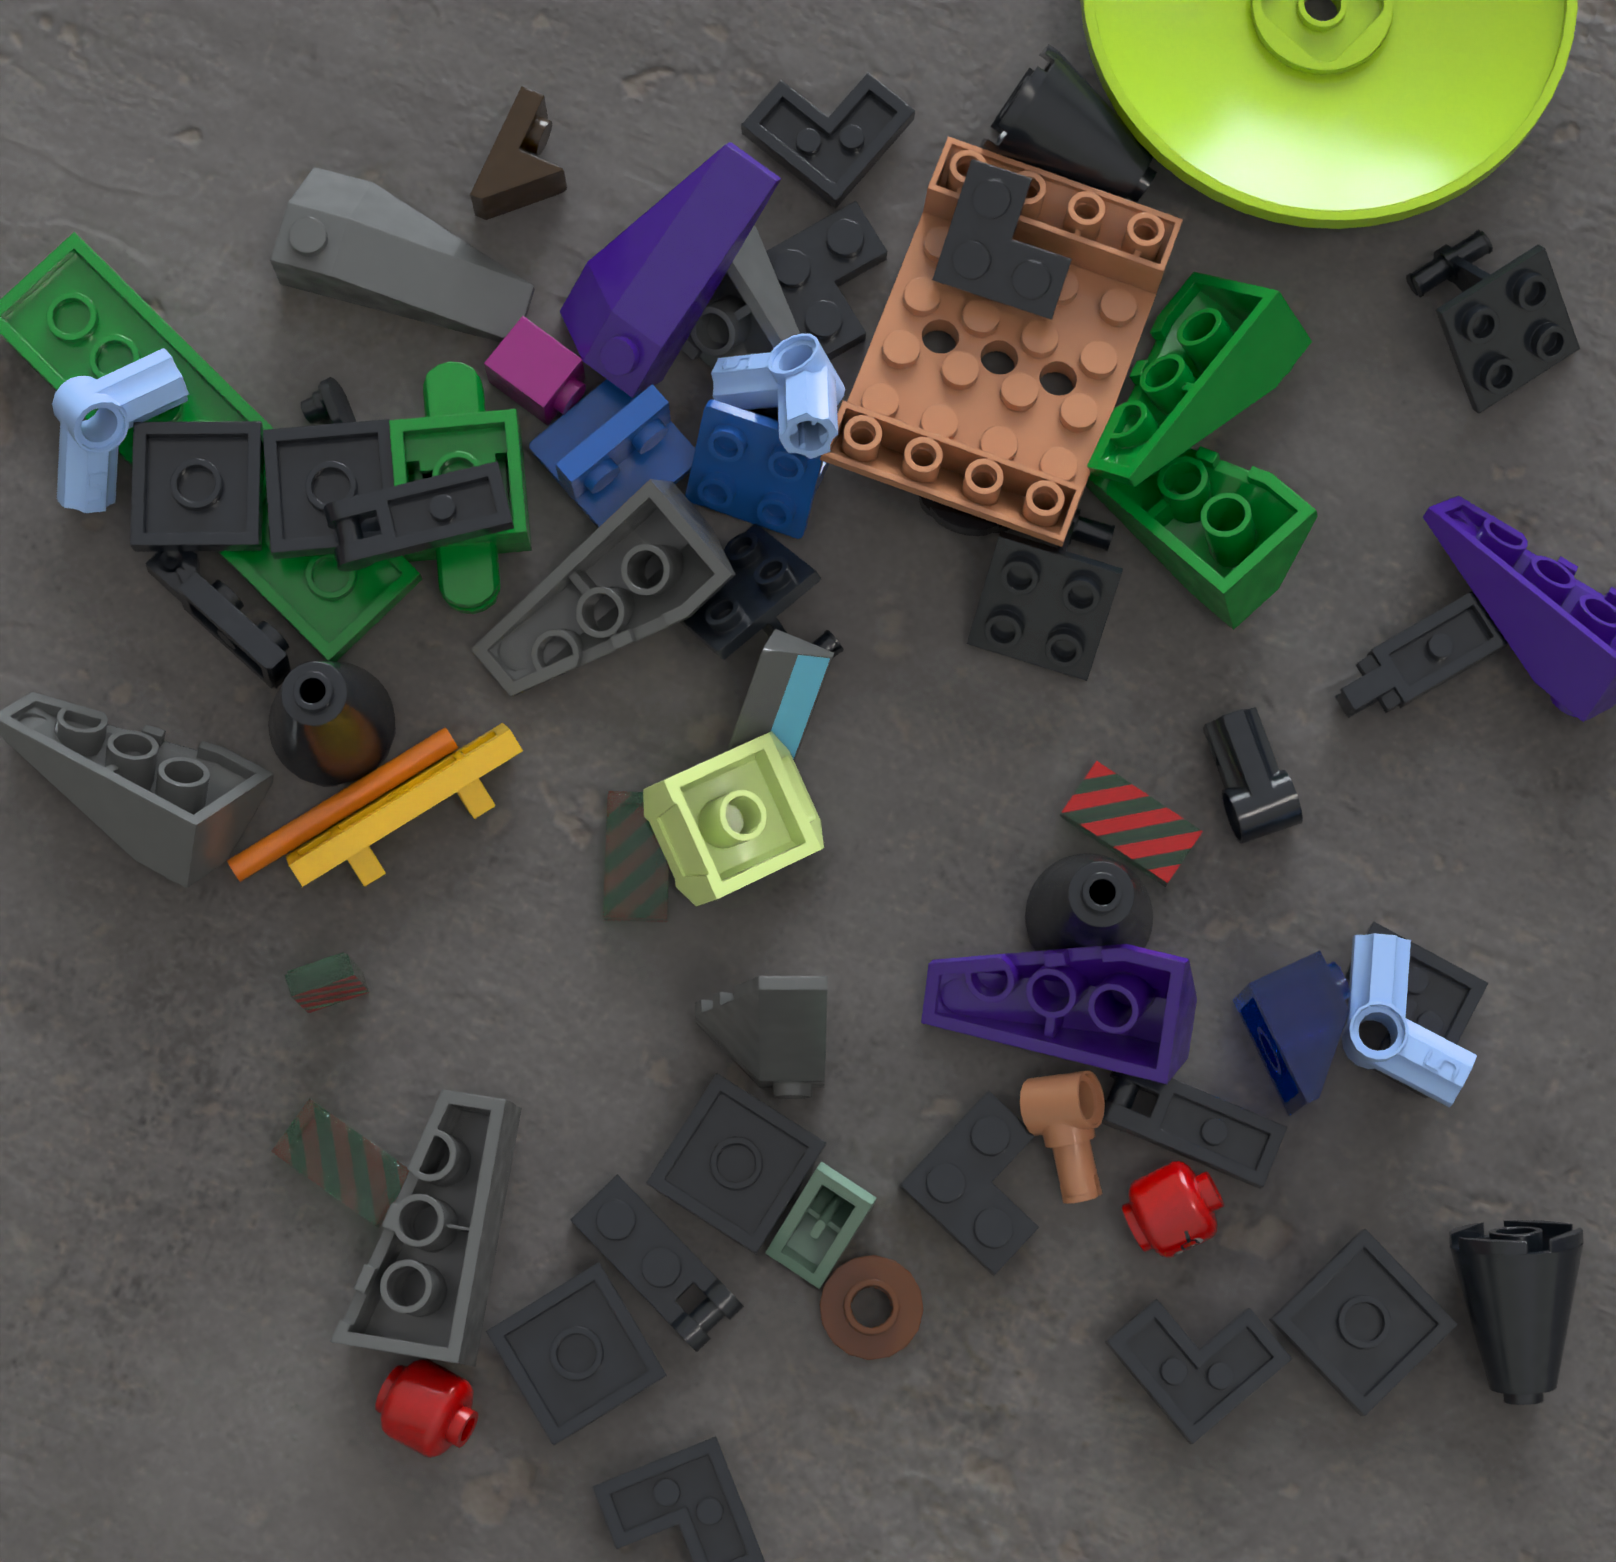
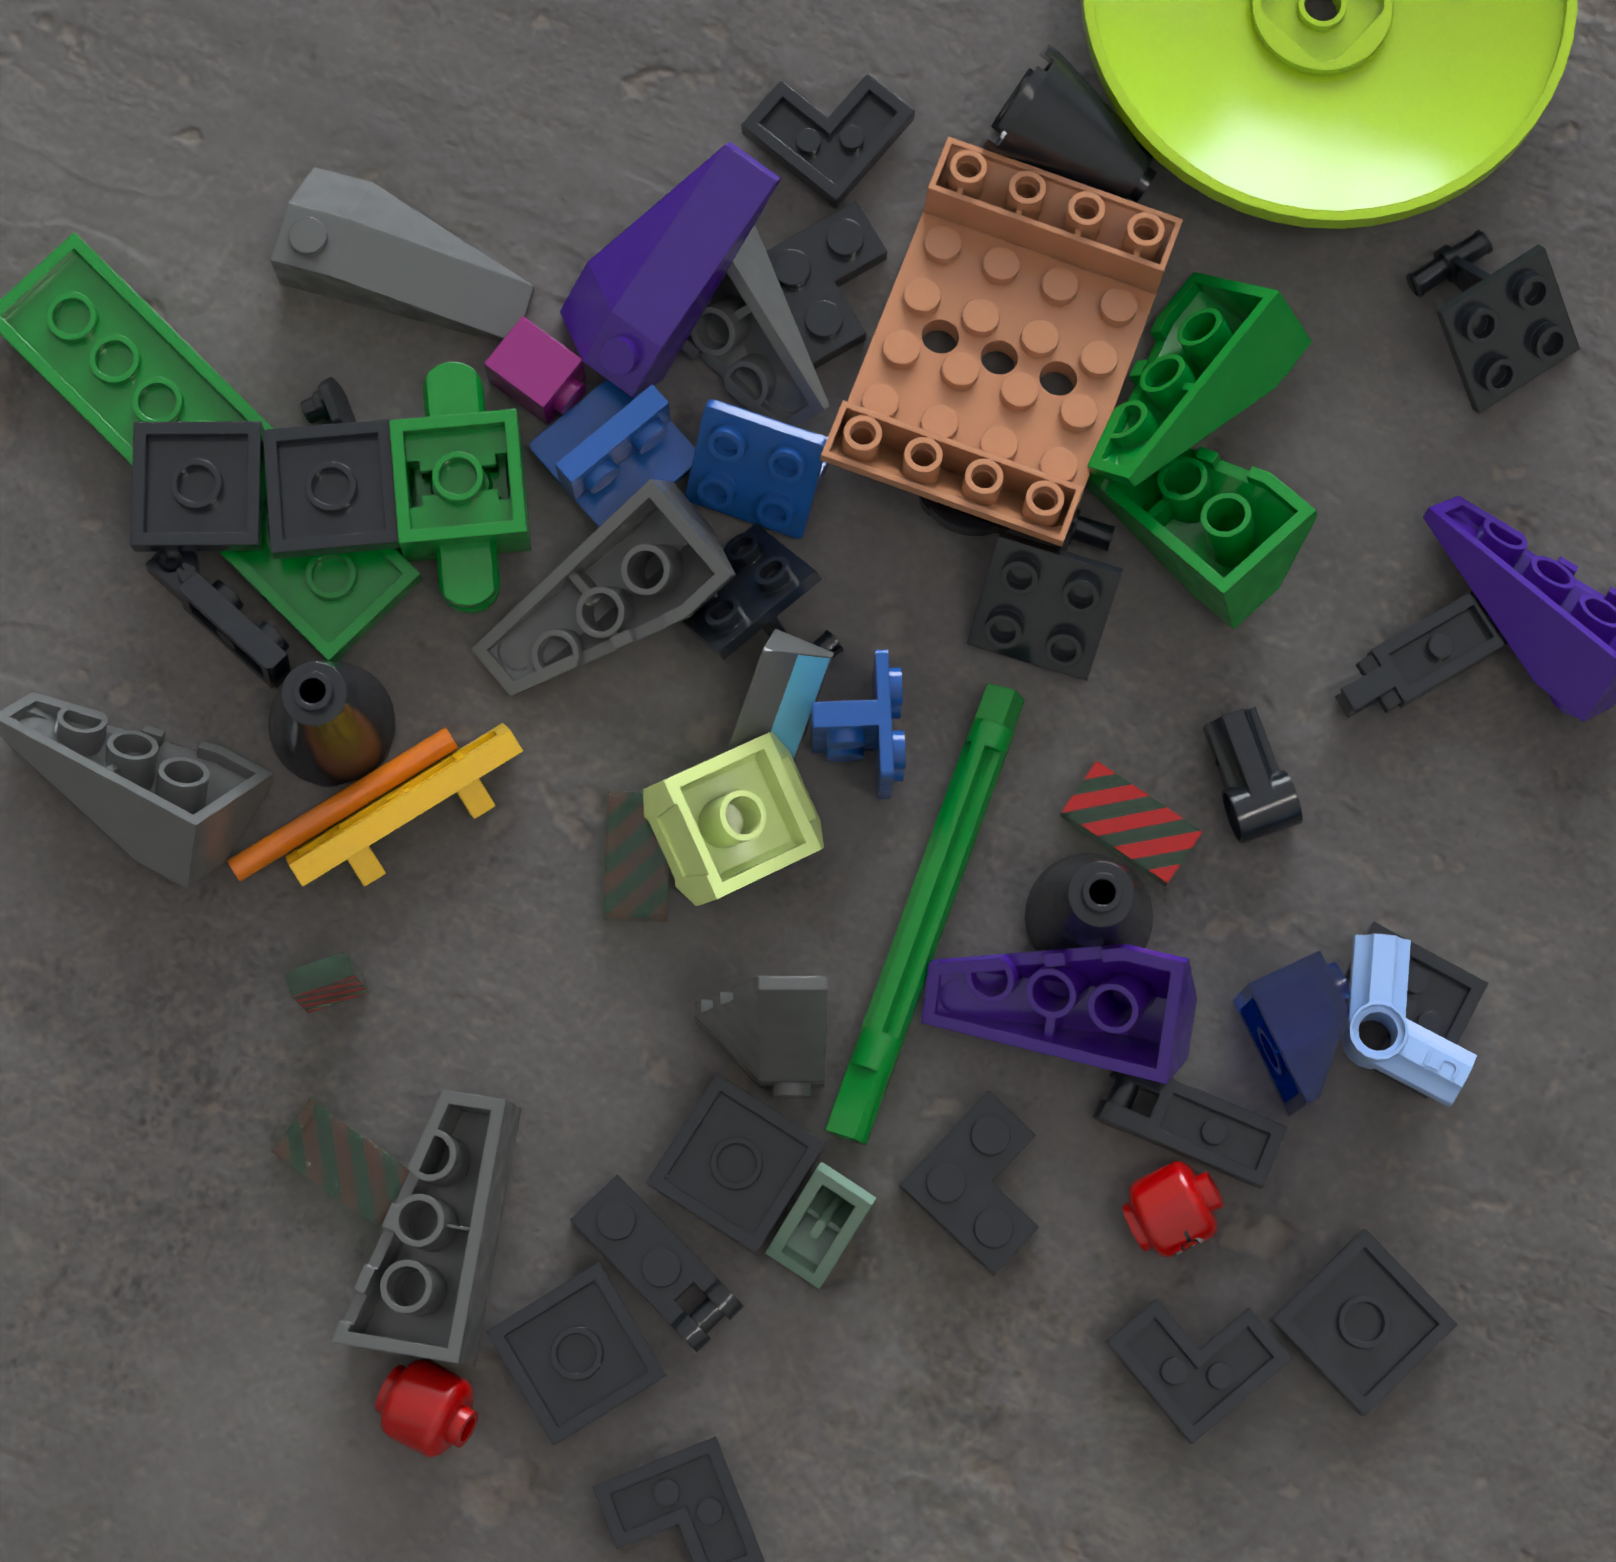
(91, 446): light blue piece -> none
(420, 515): black plate -> none
(511, 174): dark brown slope -> none
(795, 380): light blue piece -> none
(856, 726): none -> blue bracket
(889, 1336): reddish brown piece -> none
(925, 916): none -> green piece
(981, 247): black plate -> none
(1066, 1112): nougat pin -> none
(1519, 1300): black cone -> none

